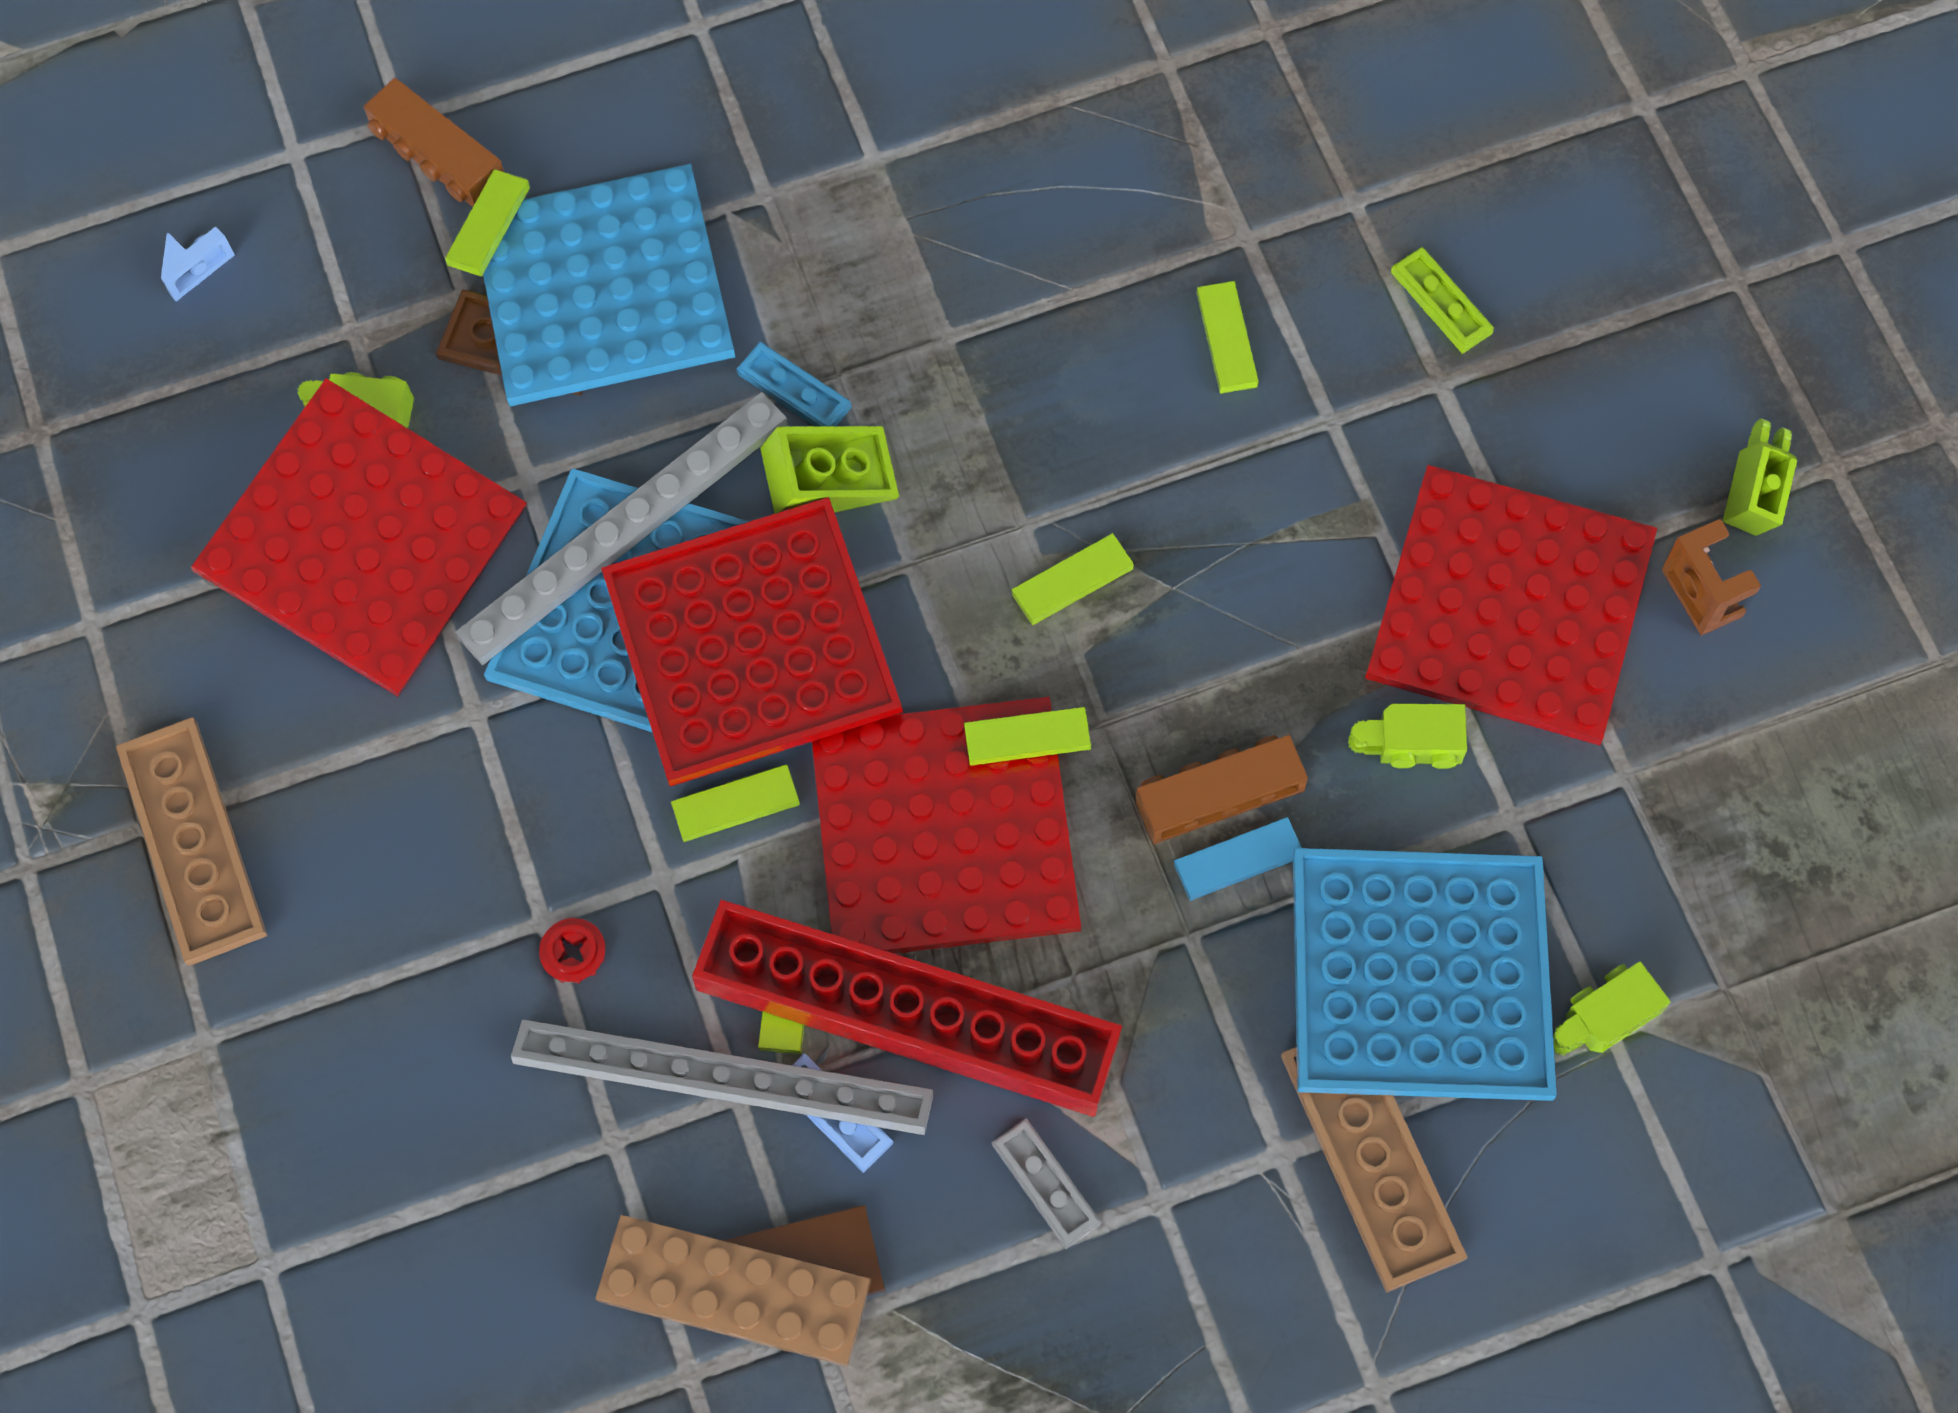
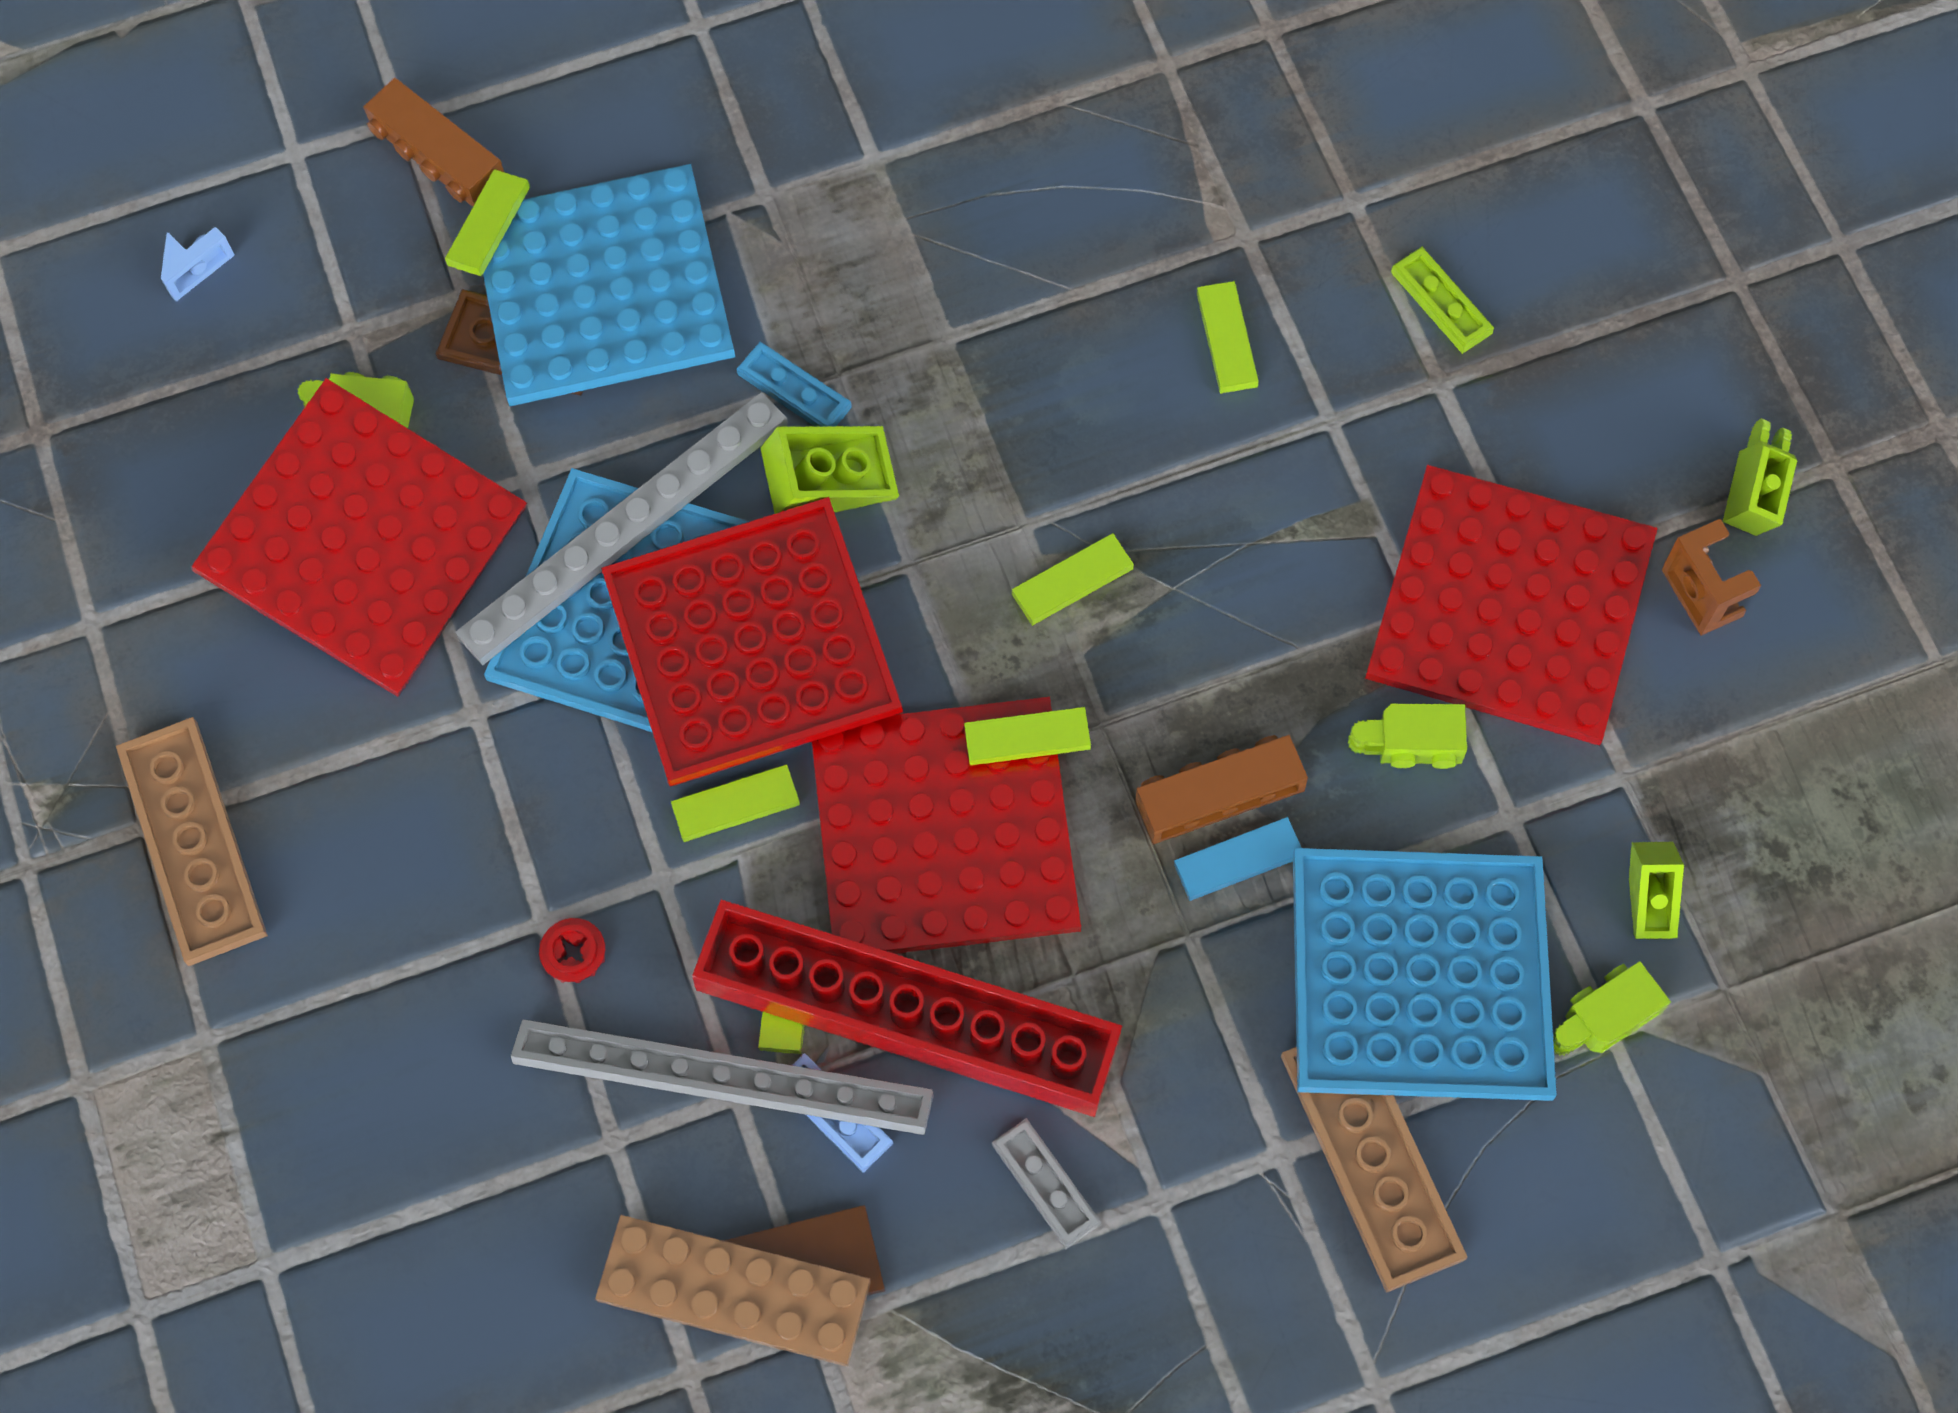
(1655, 889): none -> lime slope

